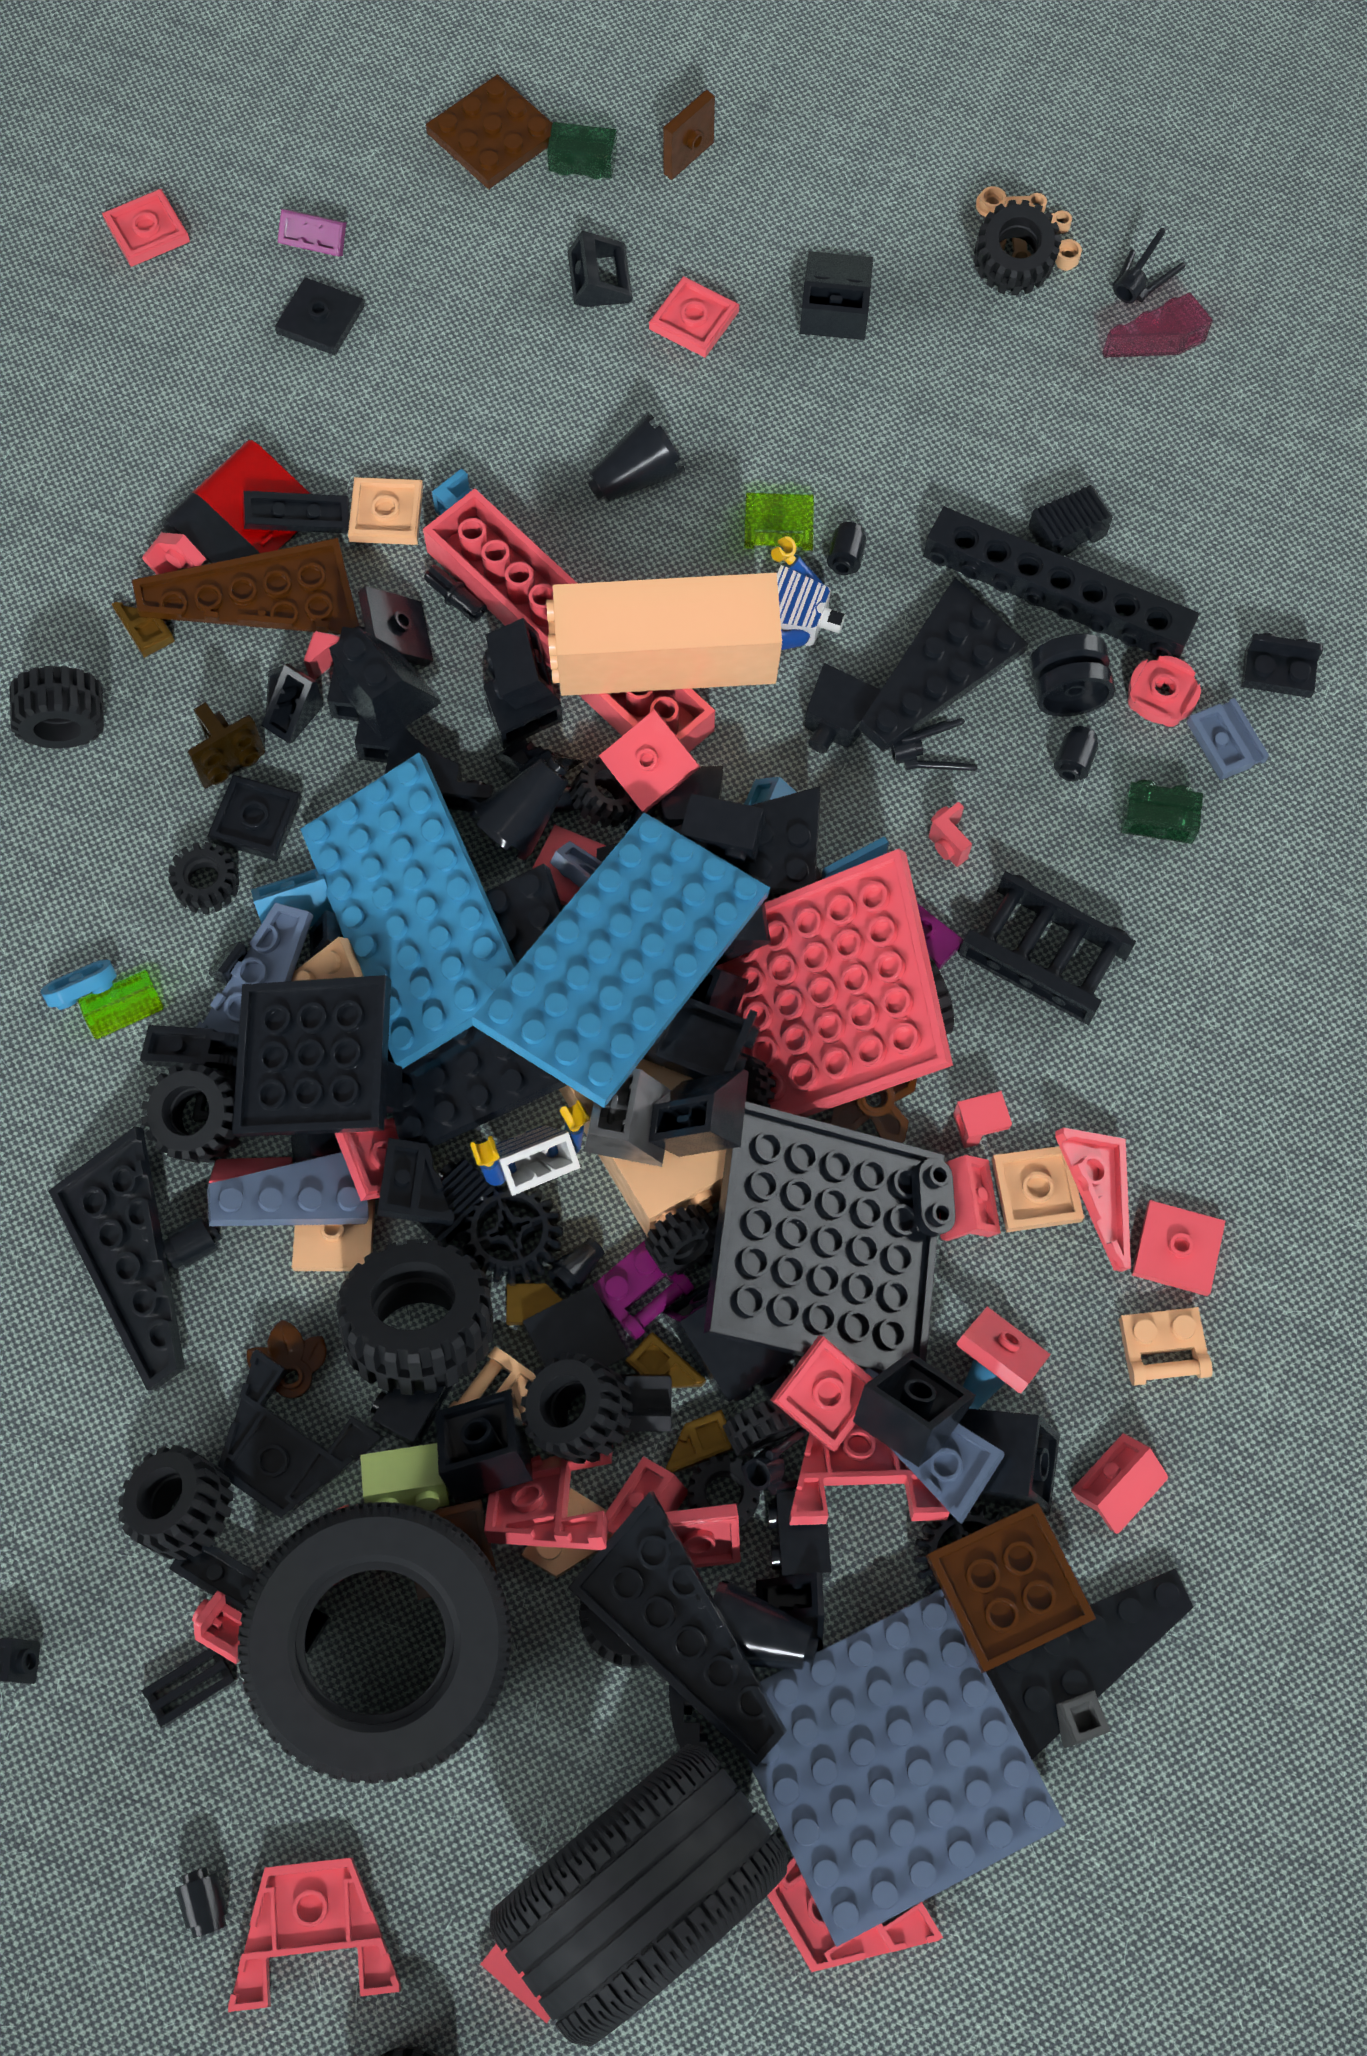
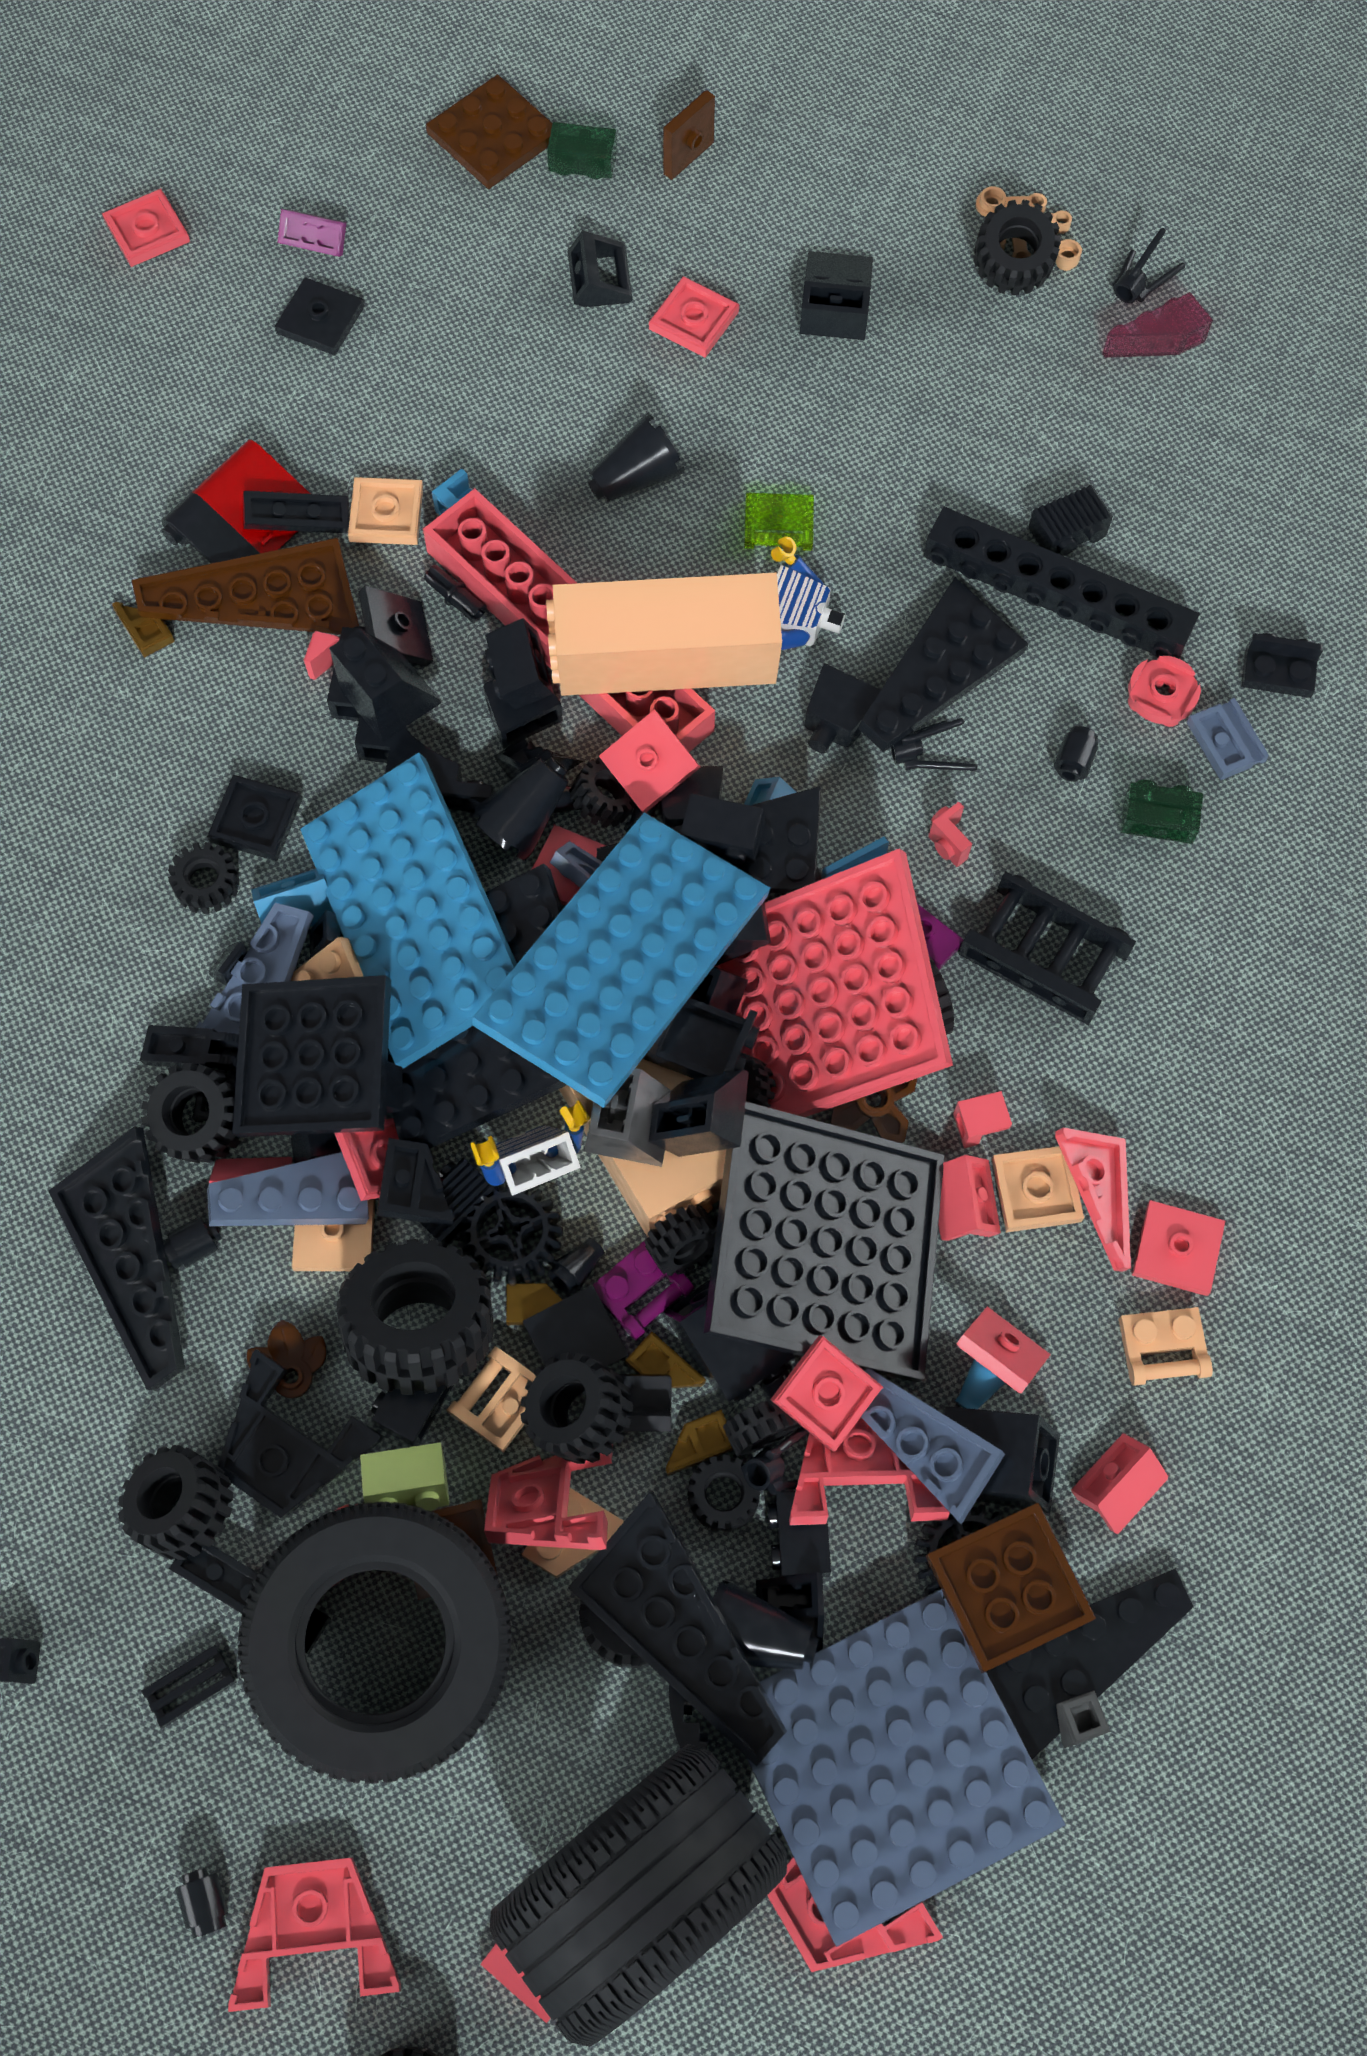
(56, 707): black tyre -> none
(67, 989): dark azure plate -> none
(120, 1005): clear neon green slope -> none
(172, 552): coral bracket -> none
(218, 1626): coral bracket -> none
(224, 746): dark brown bracket -> none
(291, 702): black slope -> none
(482, 1446): black slope -> none
(645, 1478): coral panel -> none
(709, 1534): coral plate -> none
(846, 548): black brick -> none
(912, 1408): black slope -> none
(933, 1195): black plate -> none
(1072, 675): black wheel -> none

